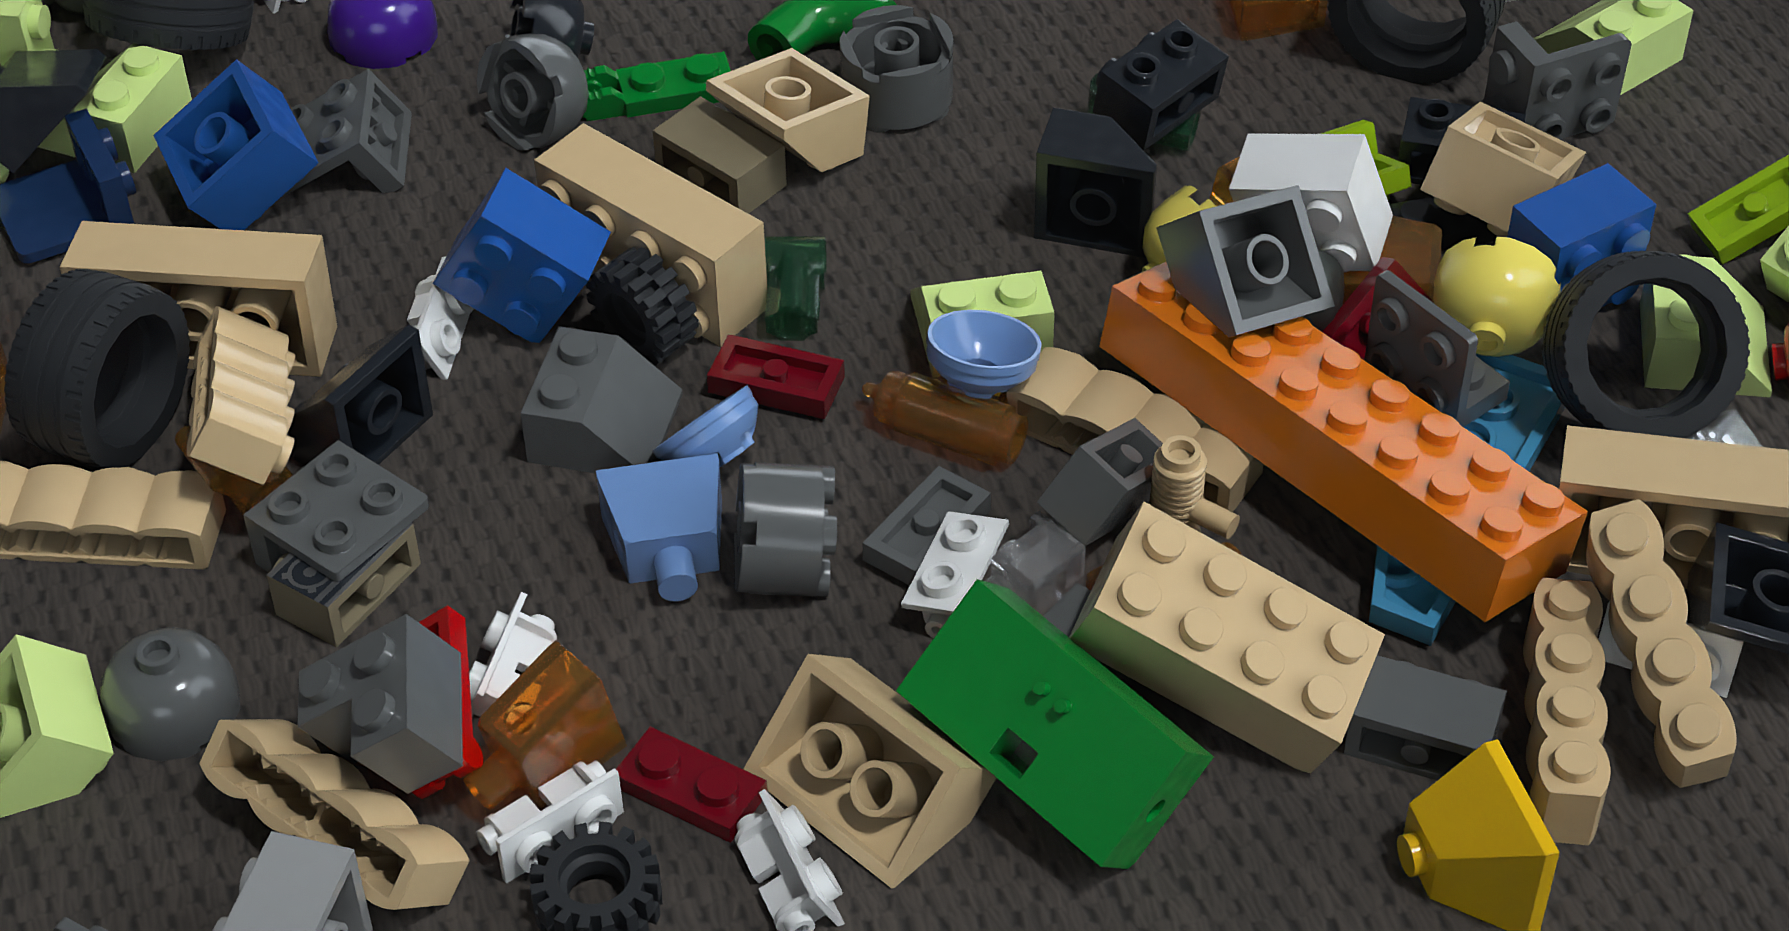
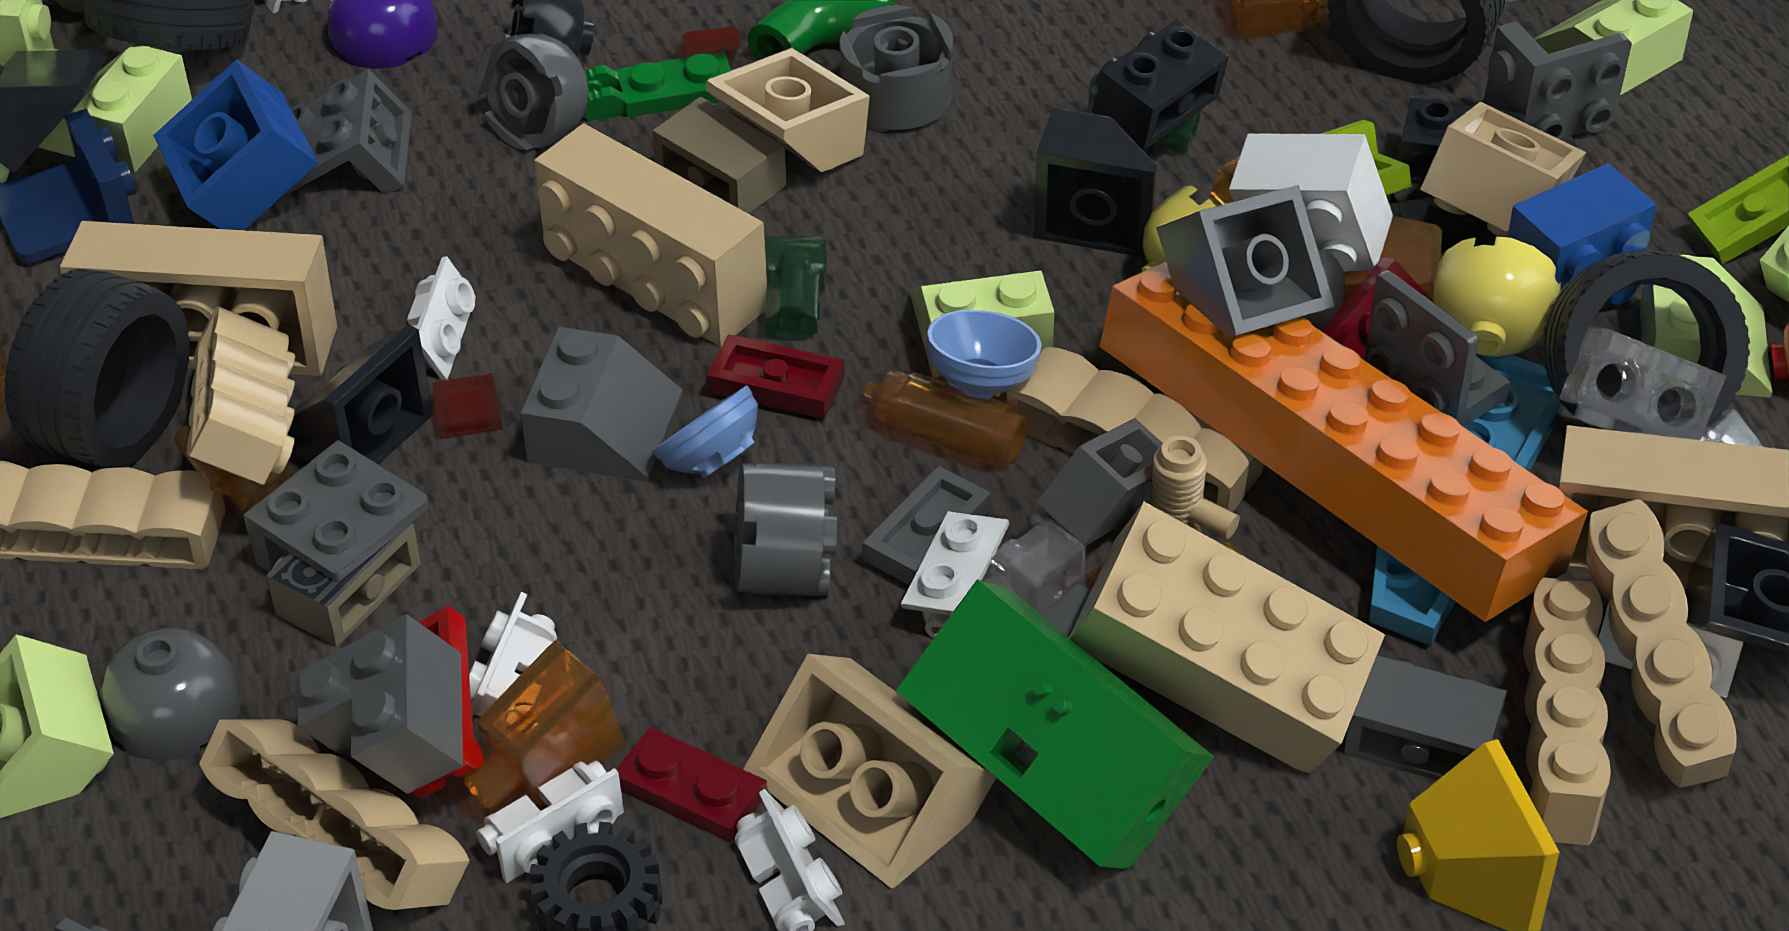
(466, 406): none -> clear red tile
(522, 257): blue brick -> none
(642, 304): black tyre -> none
(664, 520): medium blue torso -> none
(710, 40): none -> clear red tile
(1645, 376): none -> clear brick

